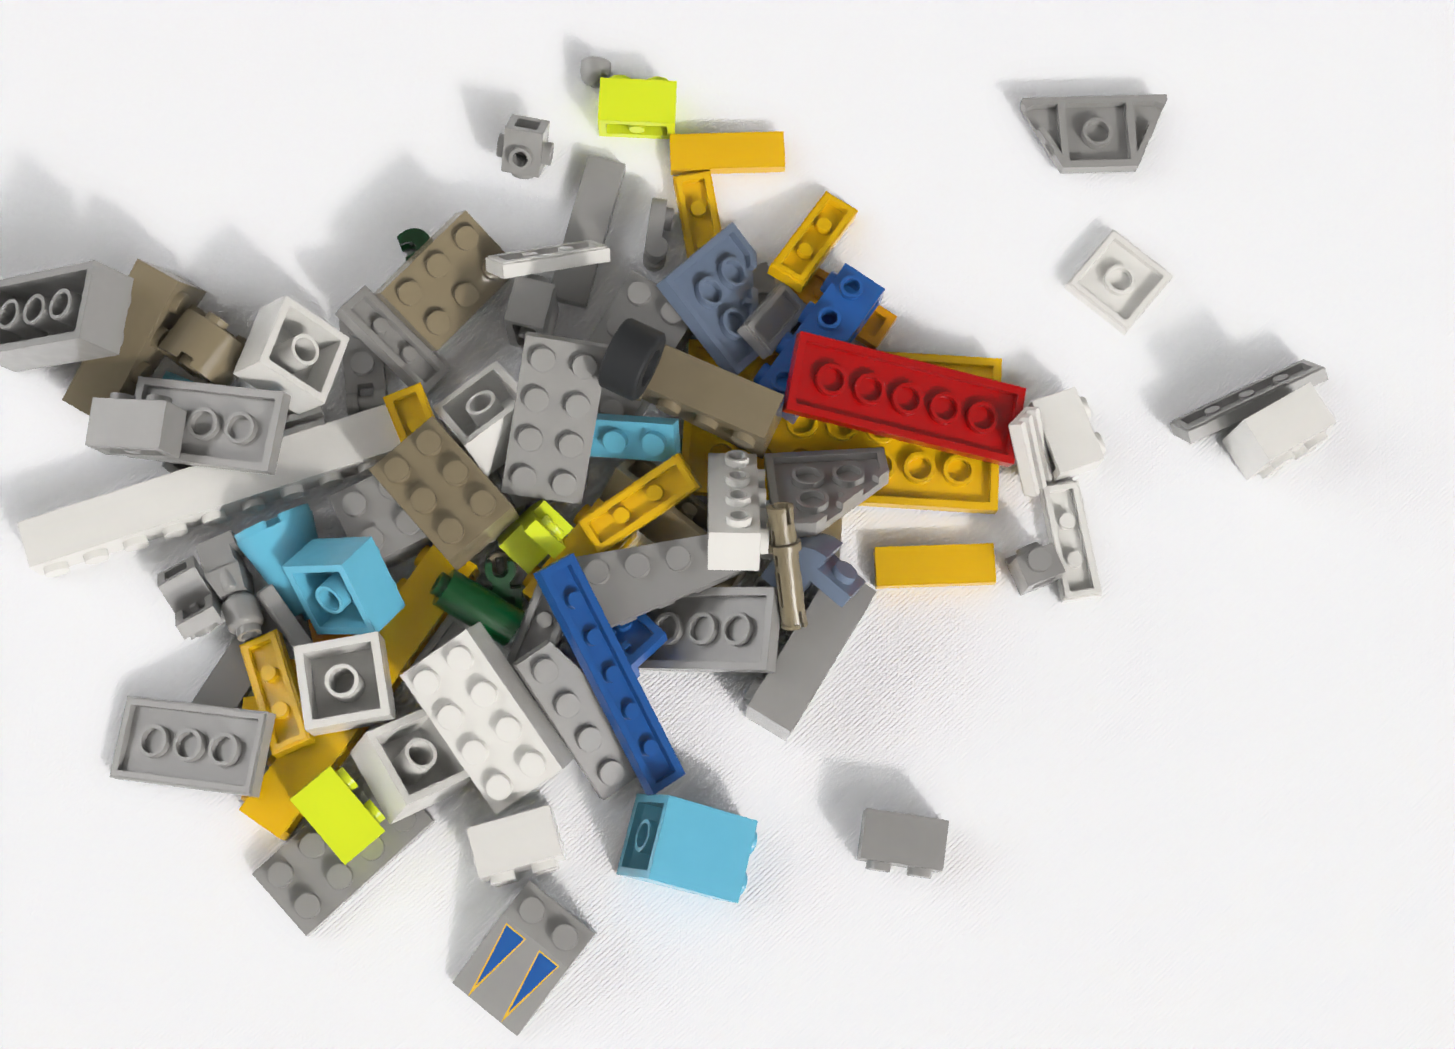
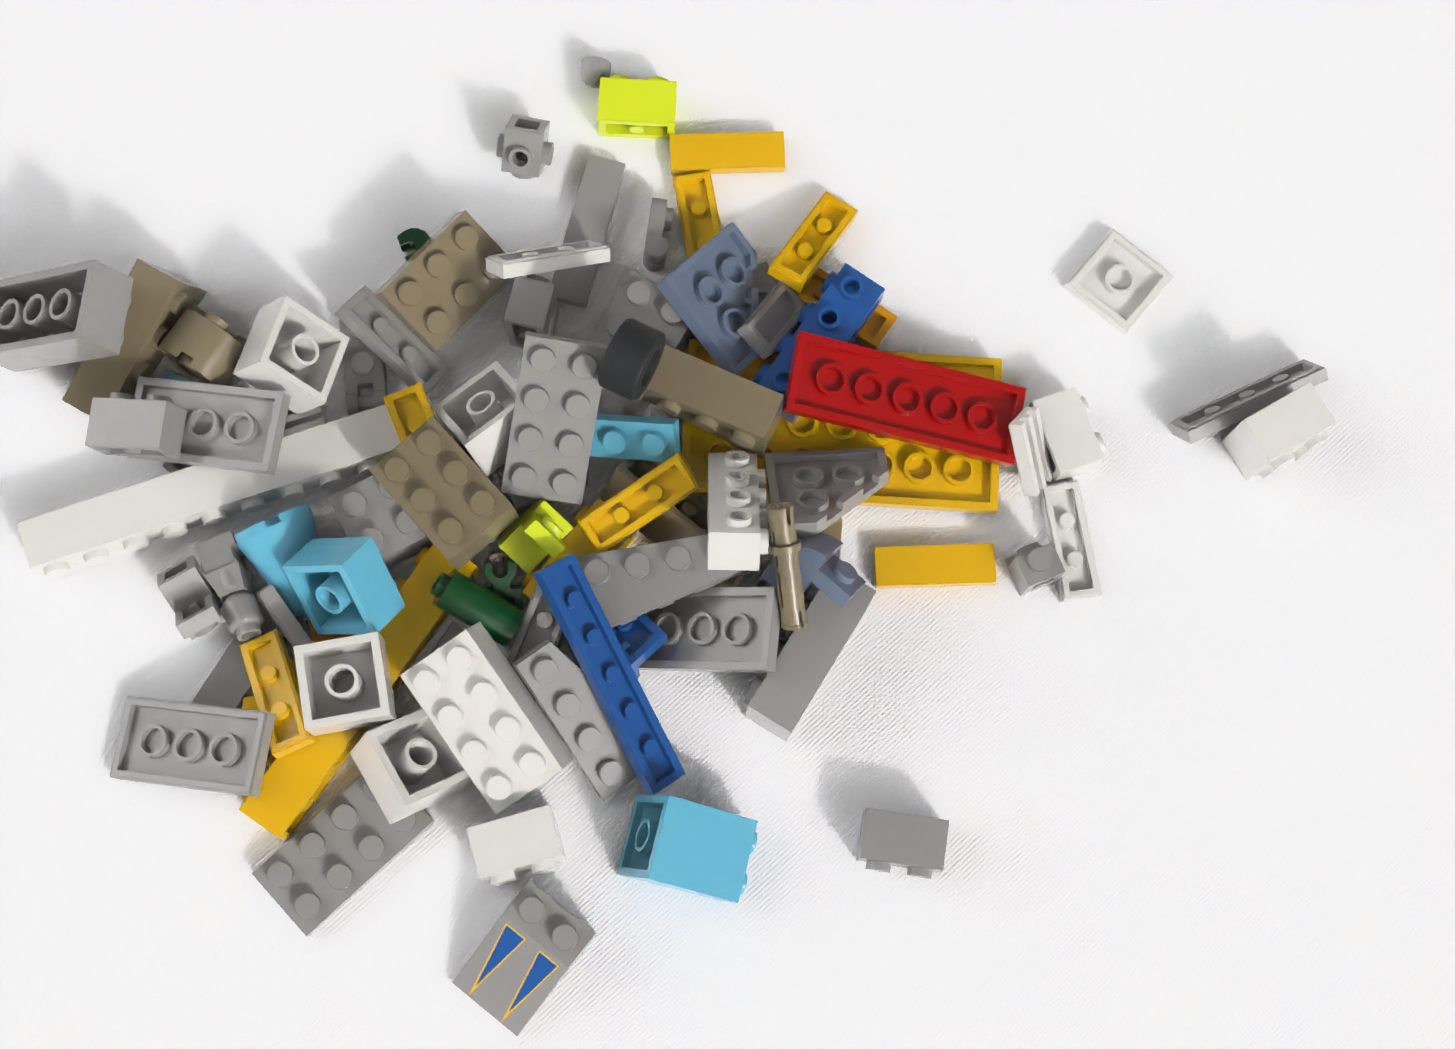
(338, 813): neon yellow brick -> none
(1094, 131): light grey wing -> none

